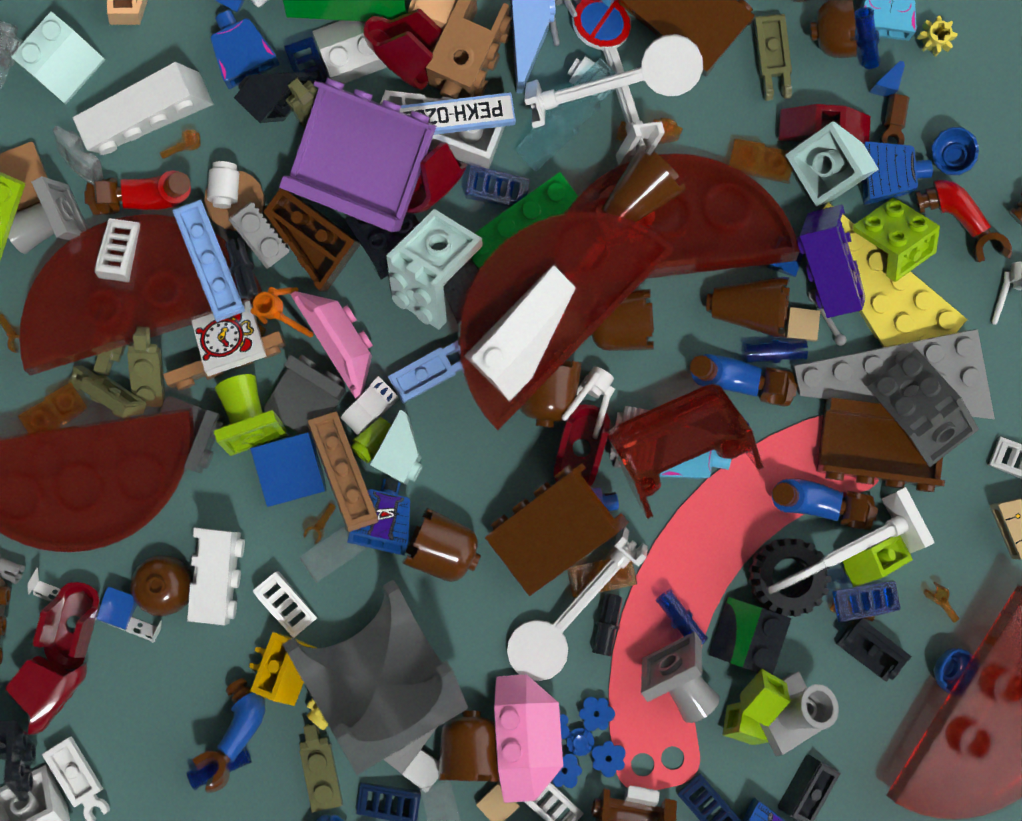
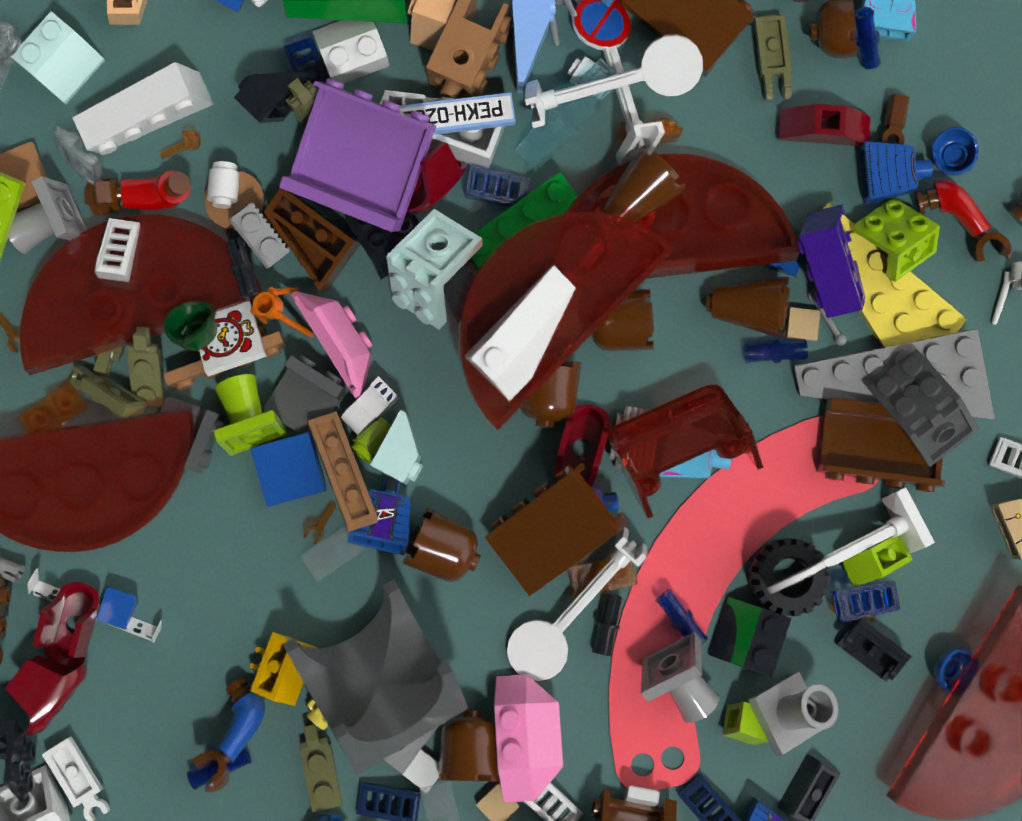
(161, 585): reddish brown cylinder -> none
(191, 325): none -> dark green helmet
(208, 260): light blue tile -> none
(215, 576): white wedge -> none
(240, 49): blue torso -> none
(268, 602): white slope -> none
(404, 44): dark red piece -> none
(425, 373): light blue hinge -> none
(581, 742): blue plant -> none
(594, 384): white plant -> none
(741, 377): piece -> none
(761, 161): clear orange slope -> none
(764, 698): lime panel -> none
(822, 501): piece -> none
(831, 163): light aqua slope -> none
(890, 81): blue slope -> none
(941, 598): clear orange hand -> none
(943, 31): light yellow gear -> none

